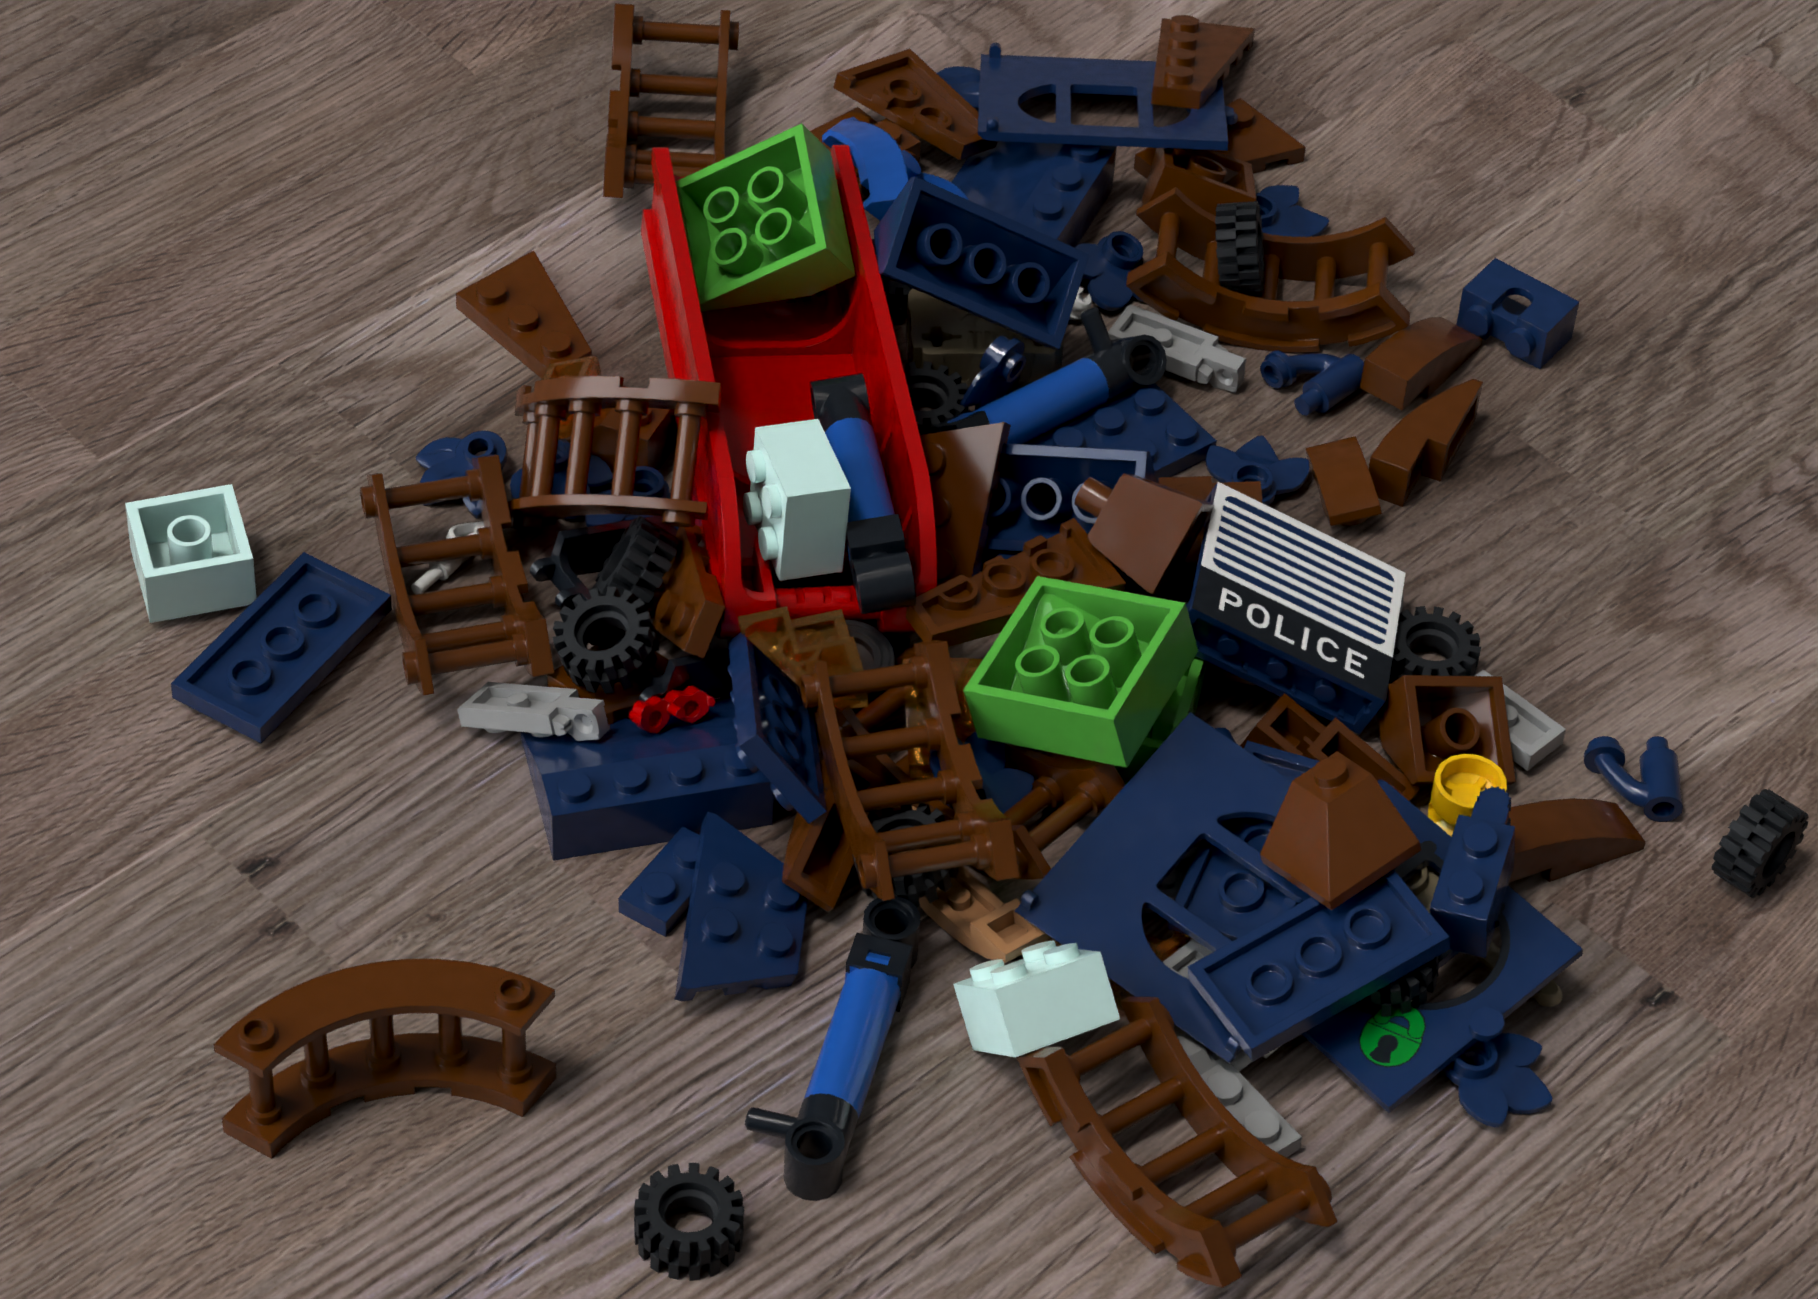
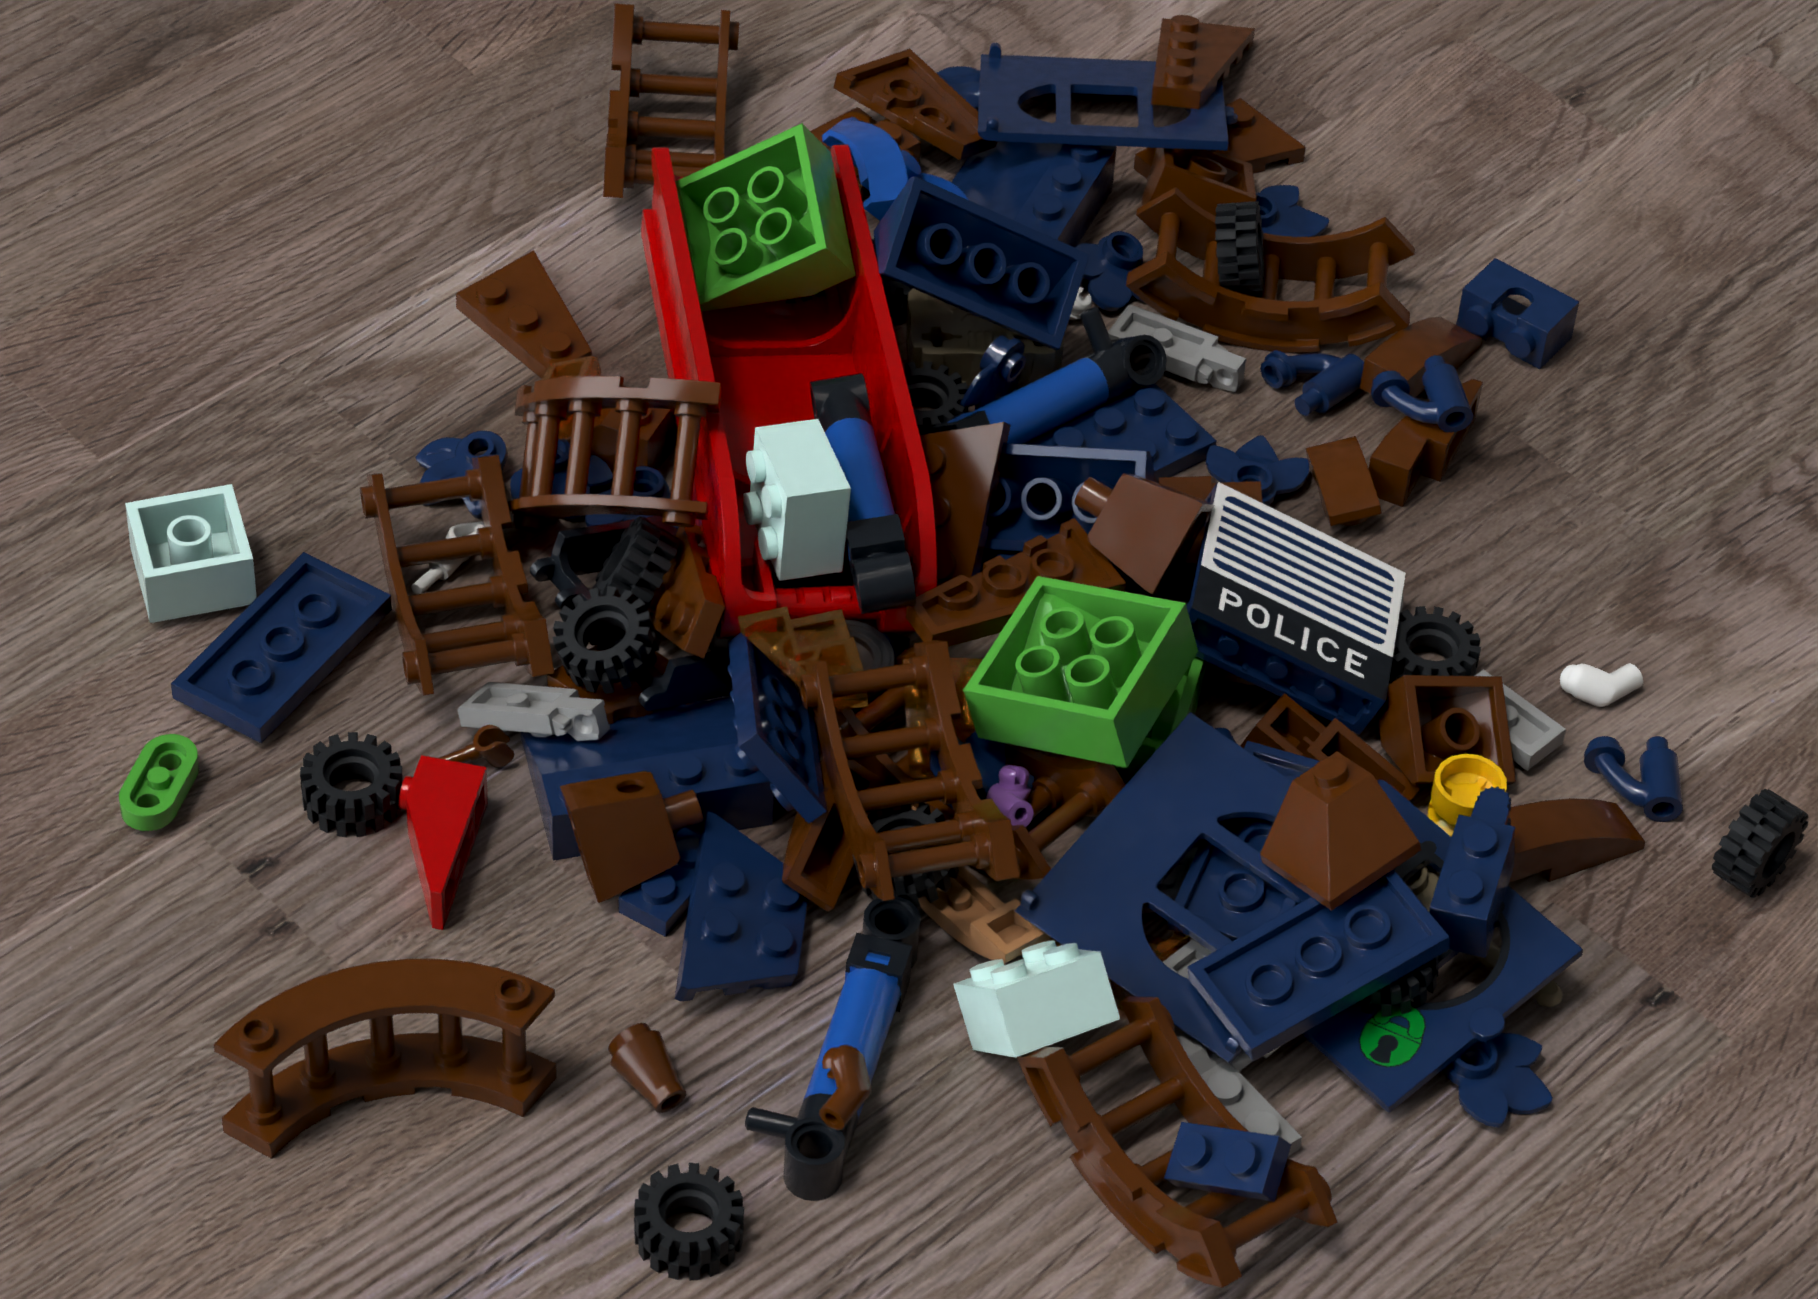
(151, 791): none -> bright green plate
(349, 761): none -> black tyre
(443, 819): none -> red slope
(487, 743): none -> reddish brown hand
(626, 829): none -> reddish brown torso
(646, 1064): none -> reddish brown cone
(685, 705): red piece -> none
(852, 1084): none -> reddish brown arm
(1012, 794): none -> medium lavender arm
(1227, 1161): none -> dark blue plate
(1446, 396): none -> dark blue plant
(1598, 686): none -> white arm

